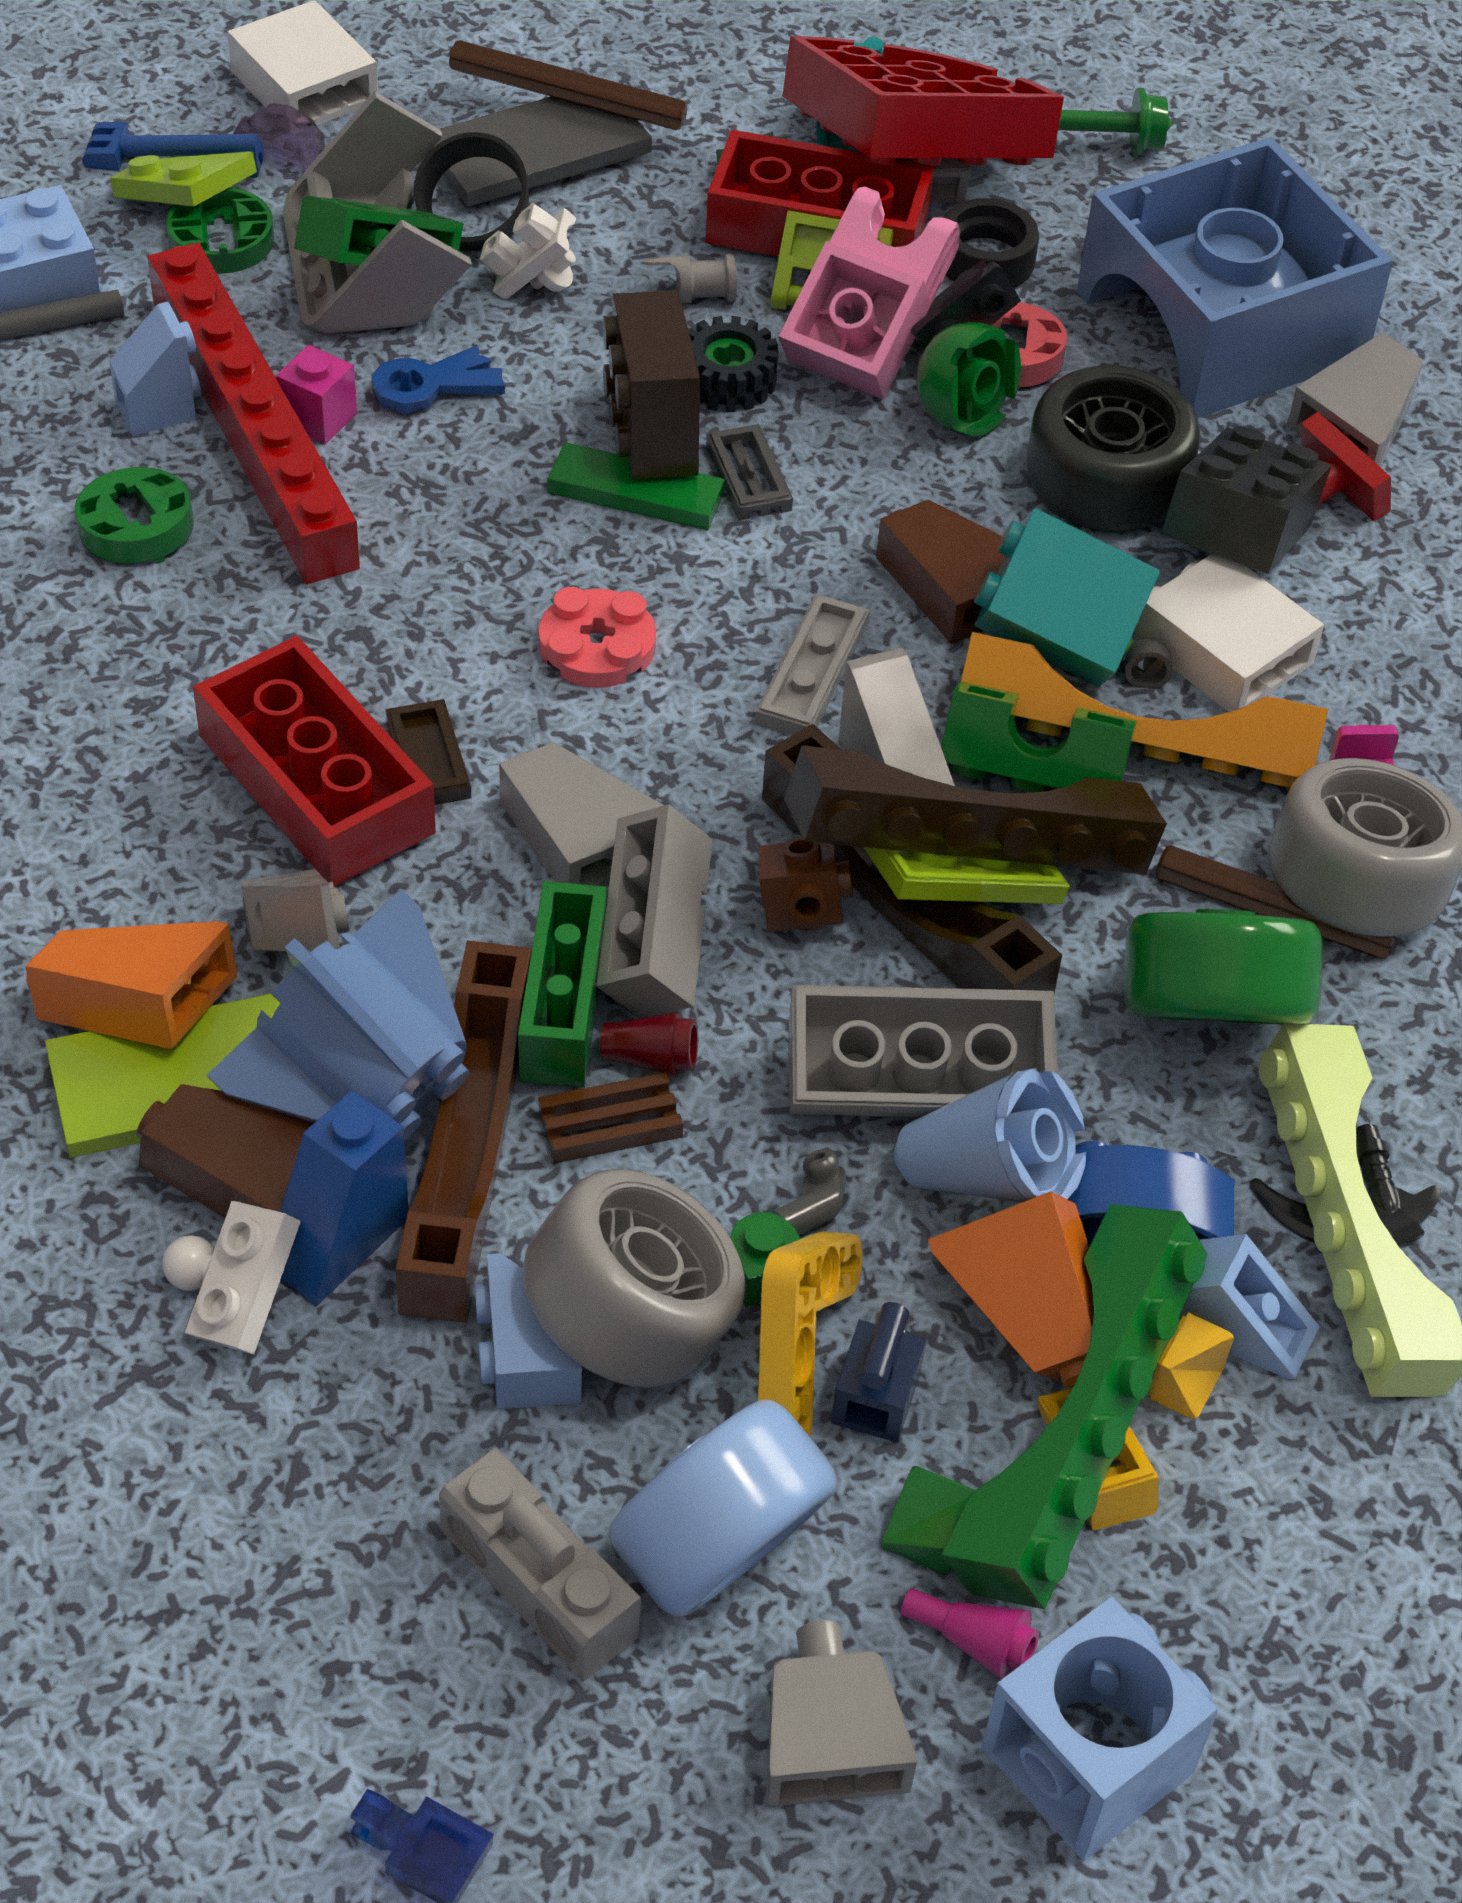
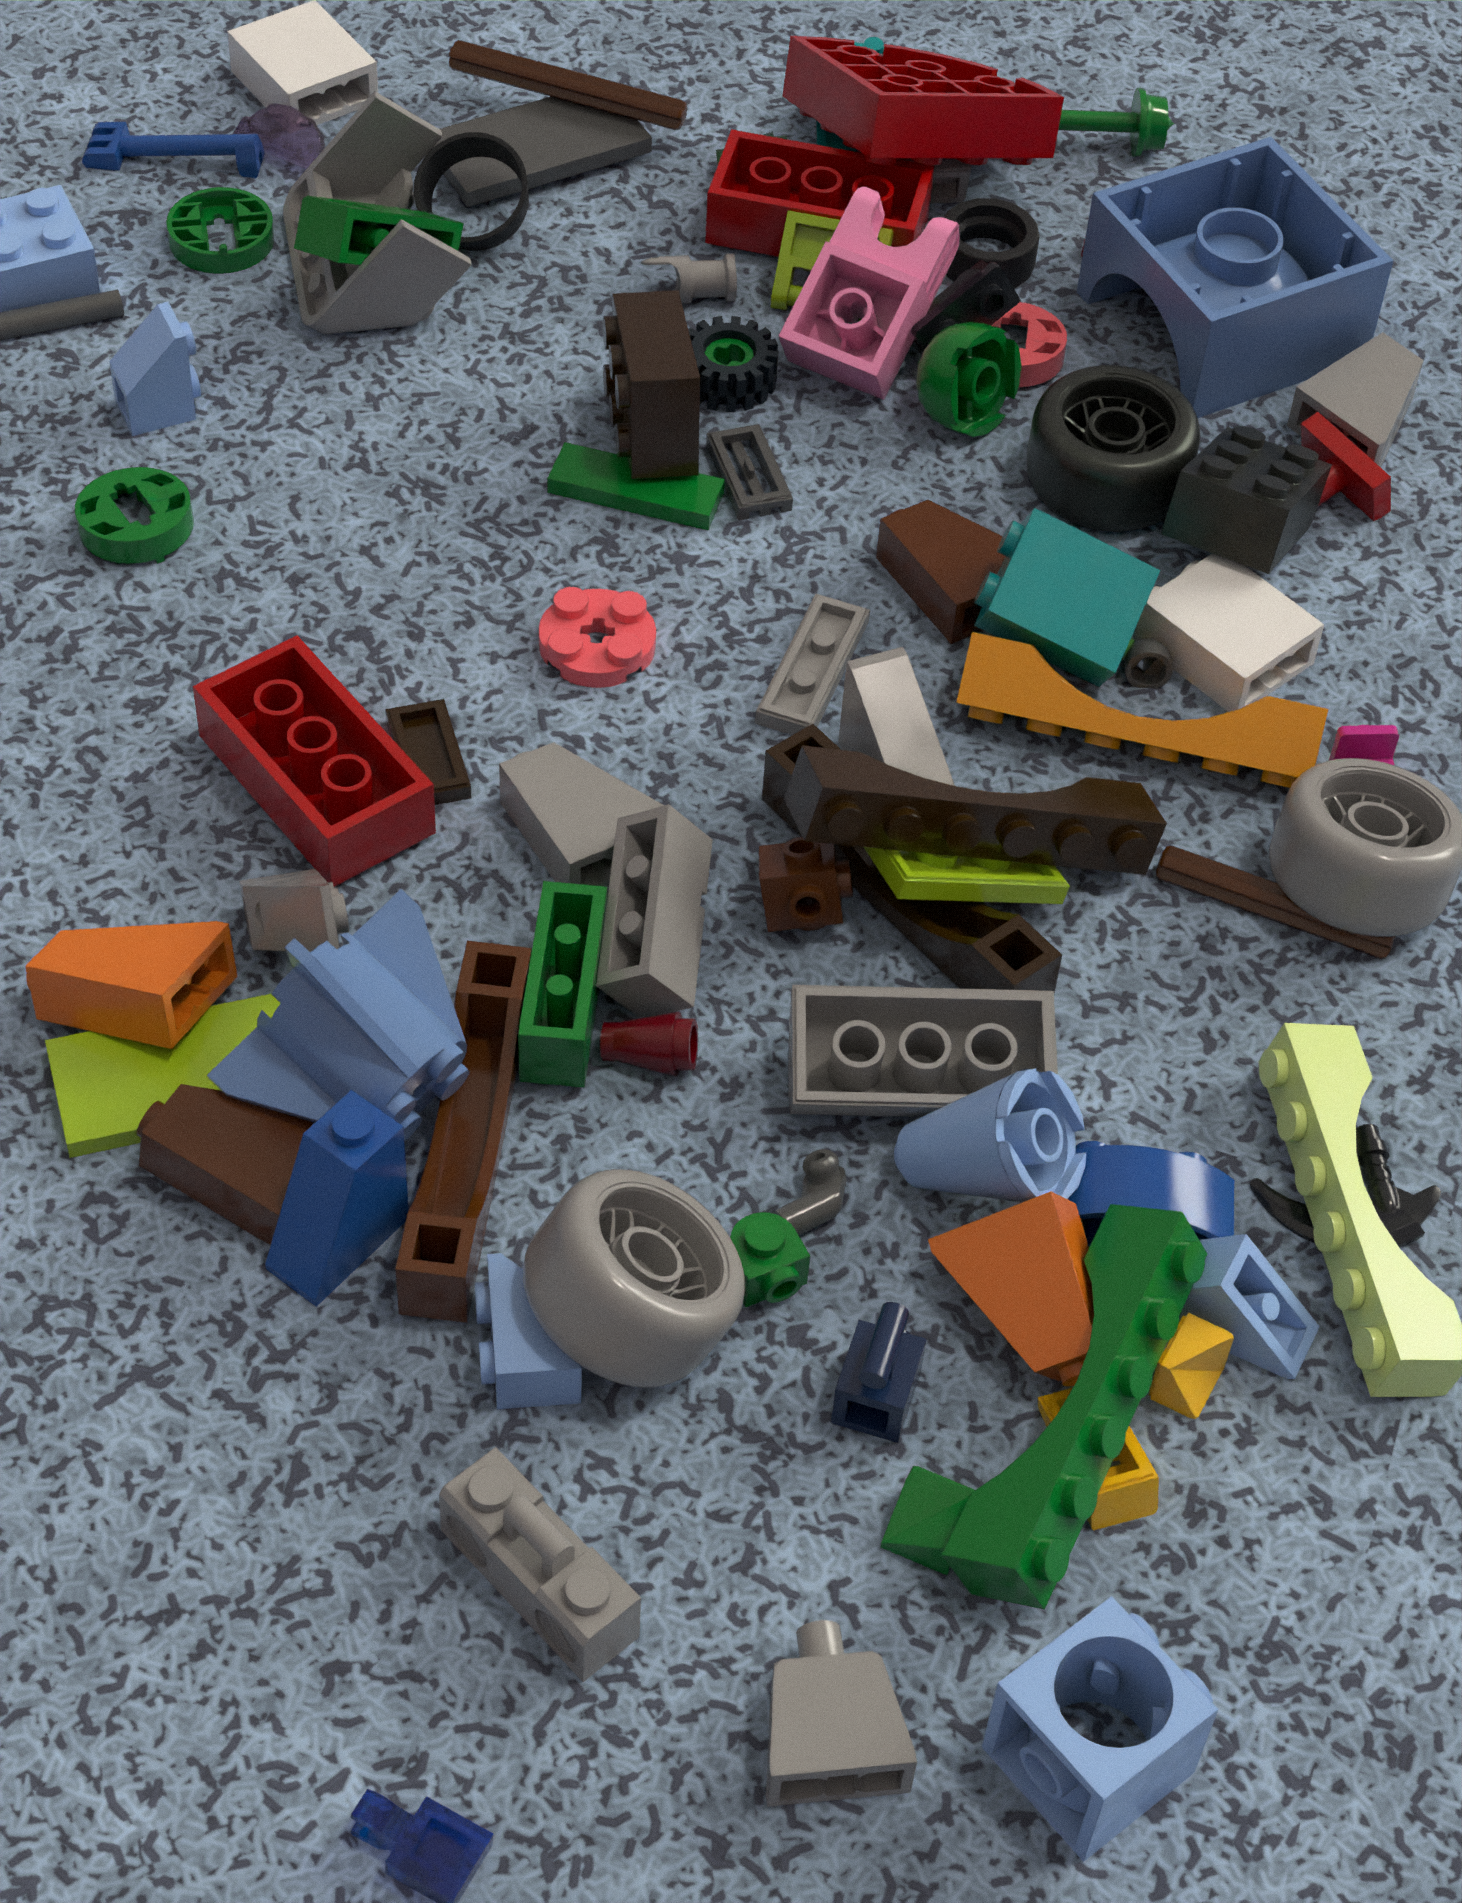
(181, 179): lime wing -> none
(235, 1277): white plate -> none
(258, 418): red brick -> none
(320, 392): dark pink brick -> none
(414, 385): blue piece -> none
(539, 259): white hips -> none
(608, 1107): reddish brown tile -> none
(722, 1506): light blue wheel -> none
(795, 1286): yellow beam -> none
(984, 739): green arch -> none
(988, 1634): dark pink cone -> none
(1223, 967): green wheel -> none

